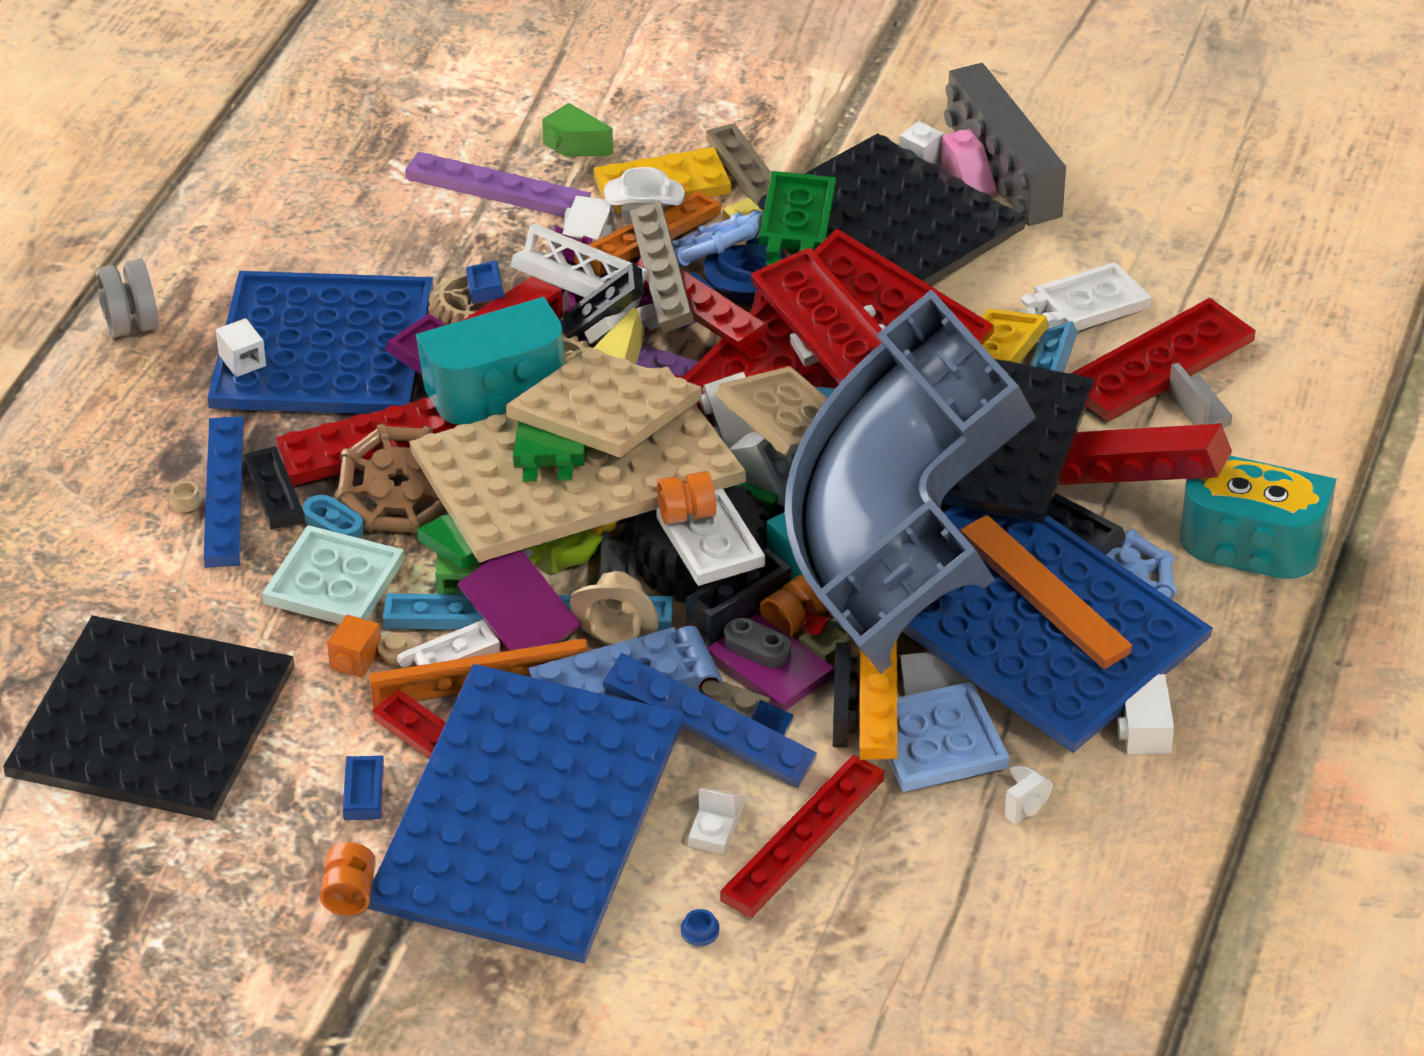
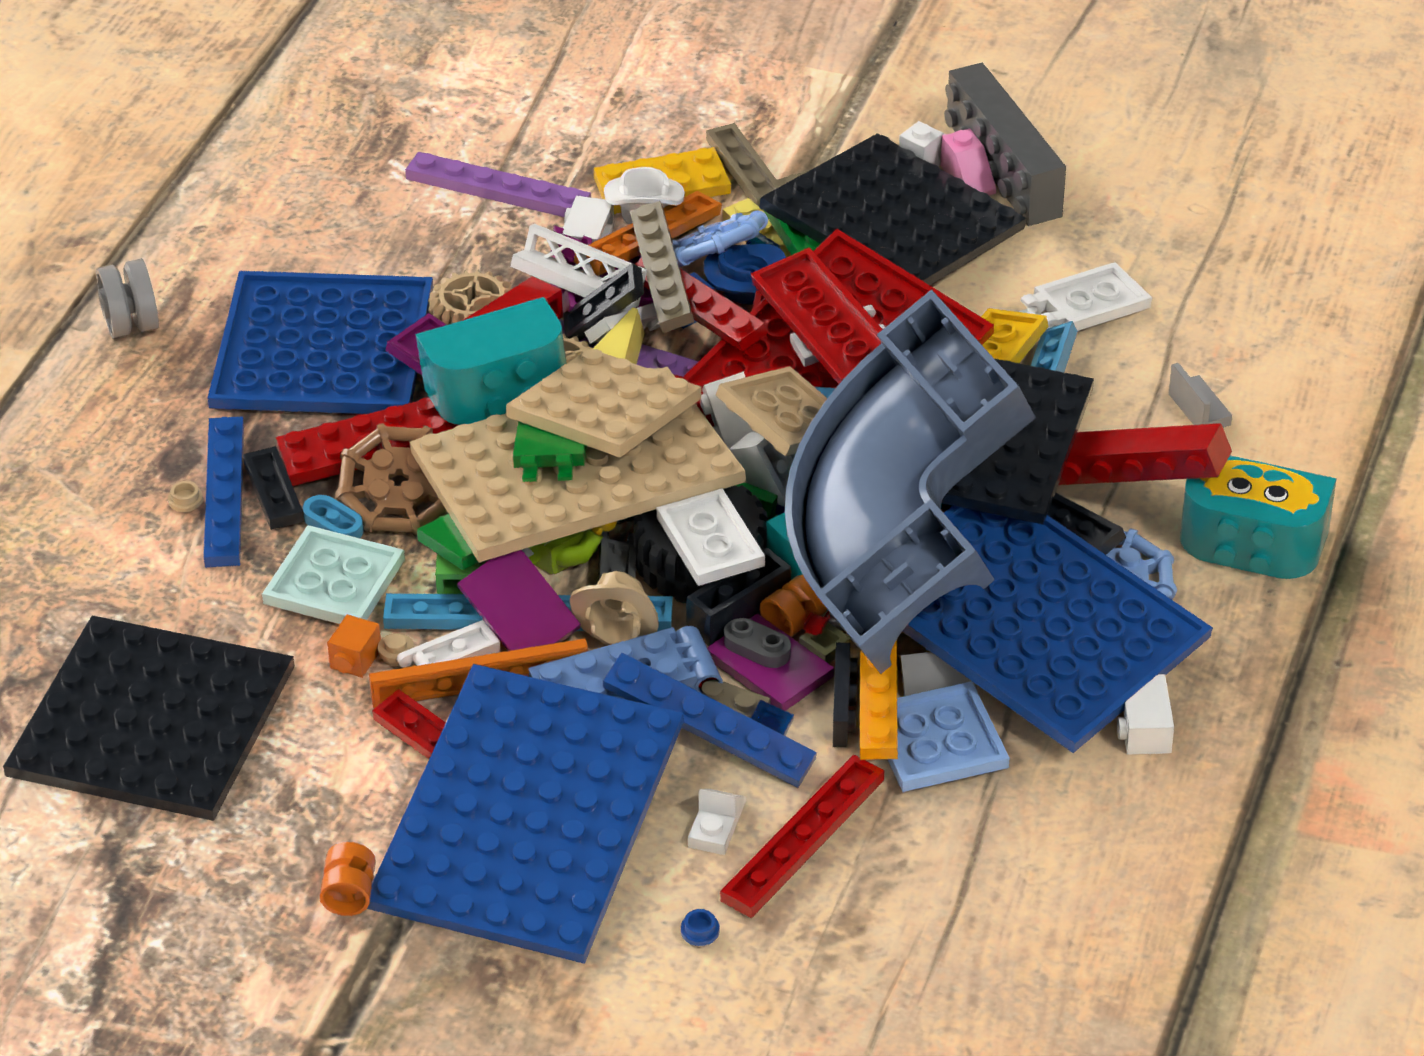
(240, 347): white brick -> none
(363, 787): blue tile -> none
(484, 282): blue tile -> none
(576, 133): bright green slope -> none
(687, 497): orange wheel -> none
(796, 212): green tile -> none
(1027, 795): white plate -> none
(1046, 592): orange tile -> none
(1144, 364): red plate -> none

